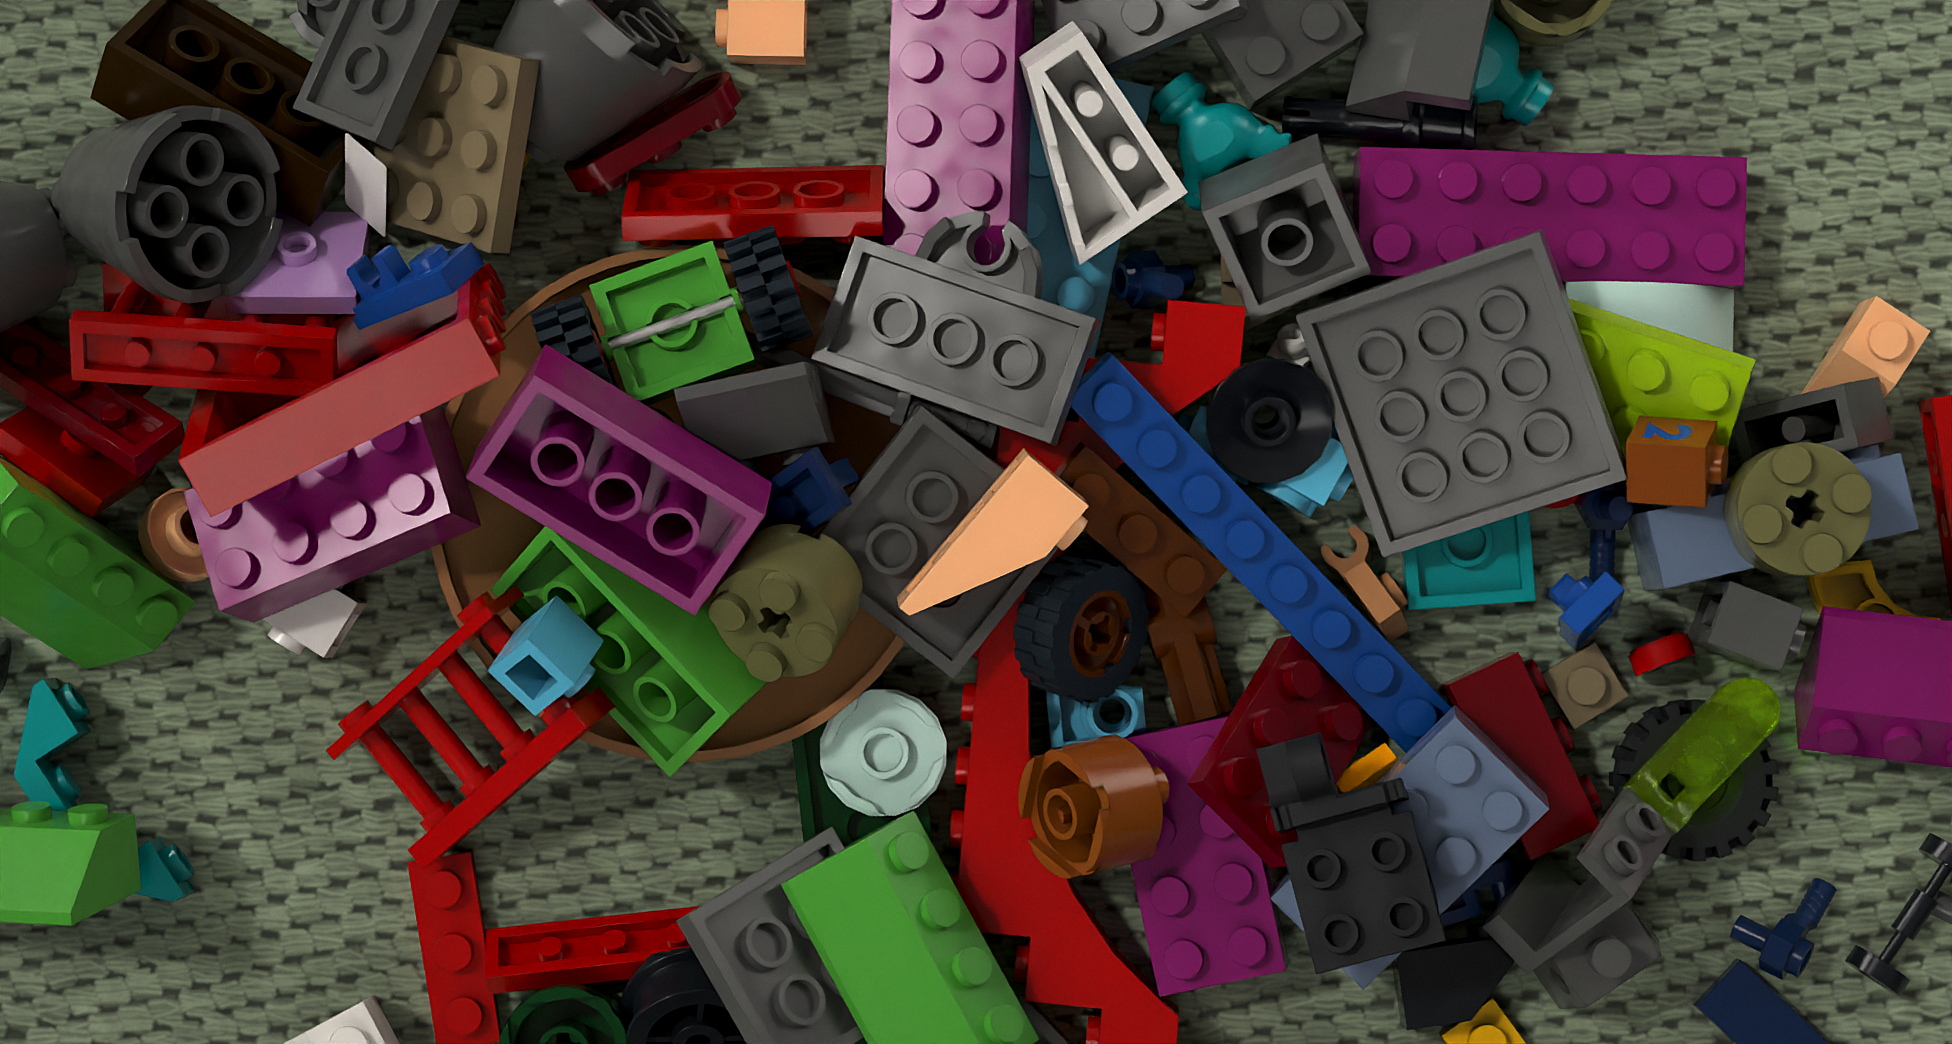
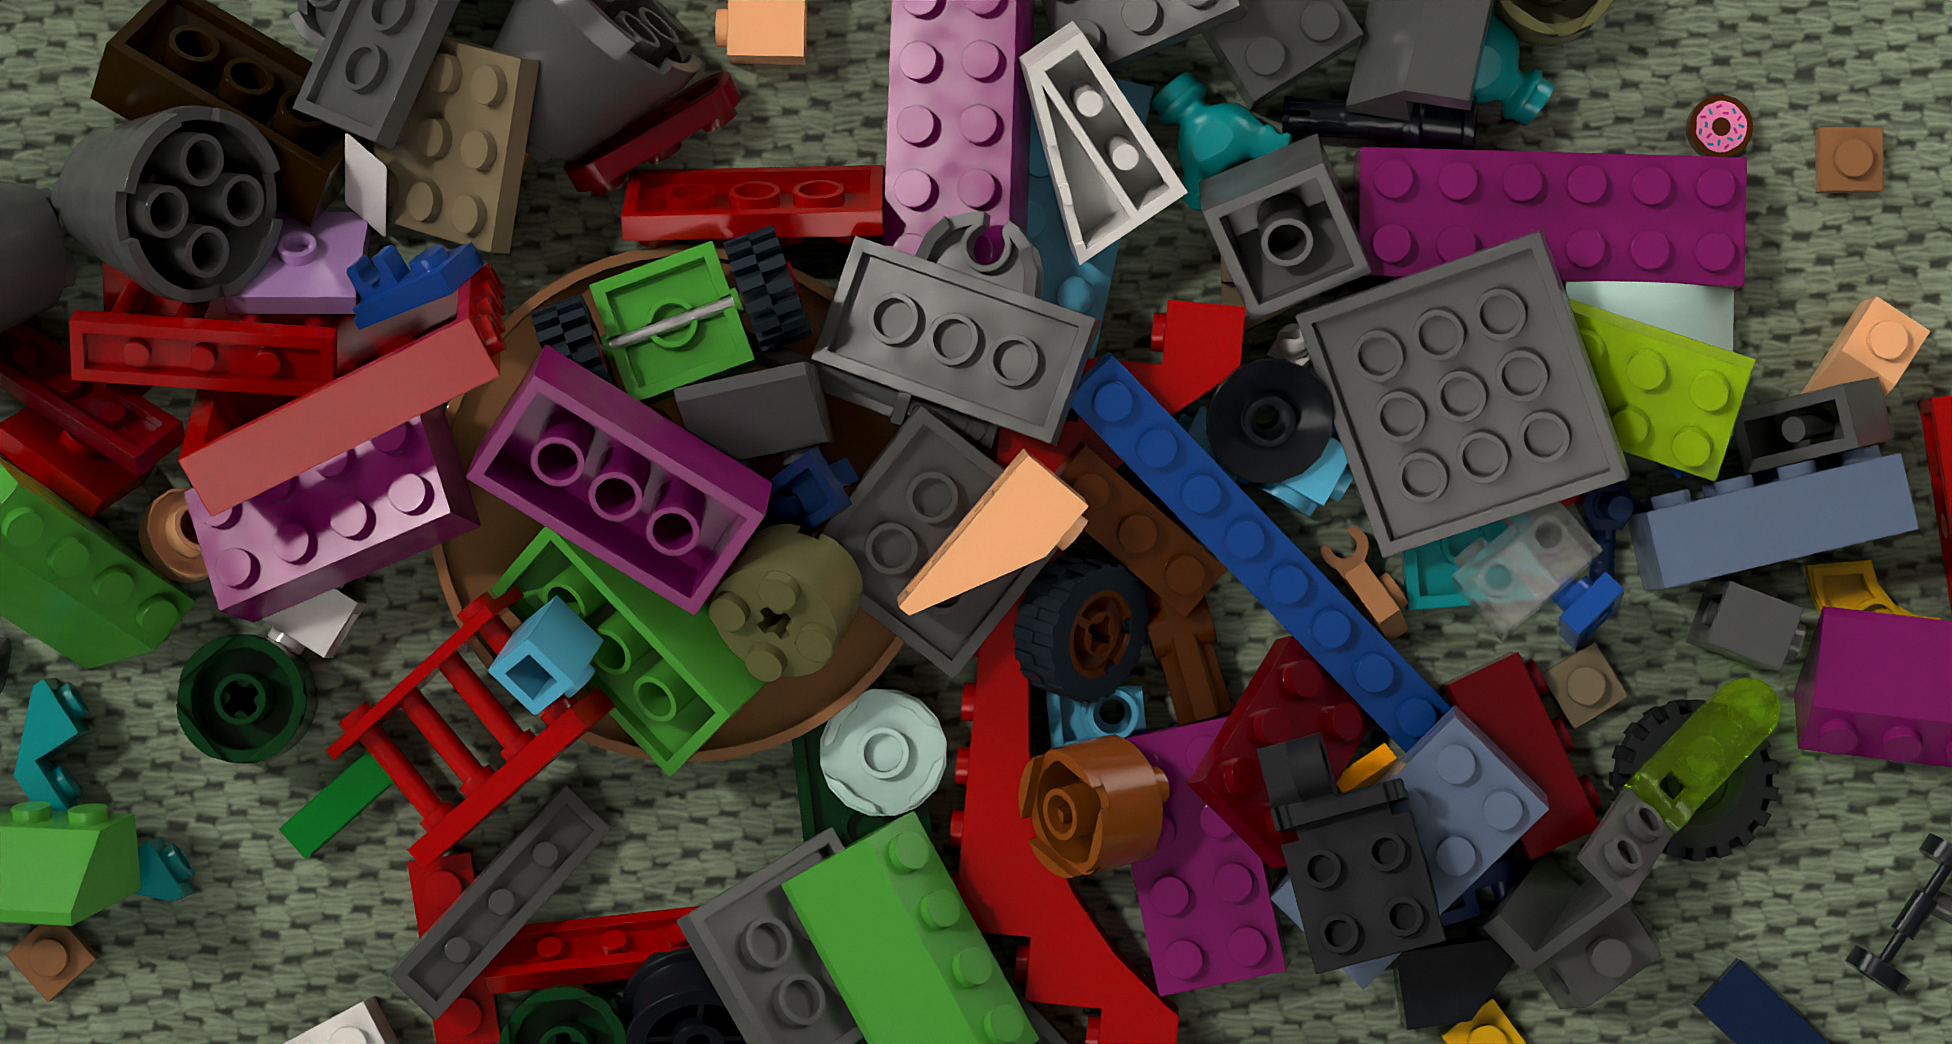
(52, 958): none -> medium nougat plate
(210, 695): none -> dark green brick
(336, 805): none -> green piece
(498, 902): none -> dark grey plate
(1146, 280): dark blue piece -> none
(1523, 566): none -> clear brick
(1661, 653): red tile -> none
(1674, 461): dark orange brick -> none
(1719, 126): none -> tile
(1786, 946): dark blue piece -> none
(1832, 495): olive brick -> none
(1849, 160): none -> medium nougat plate

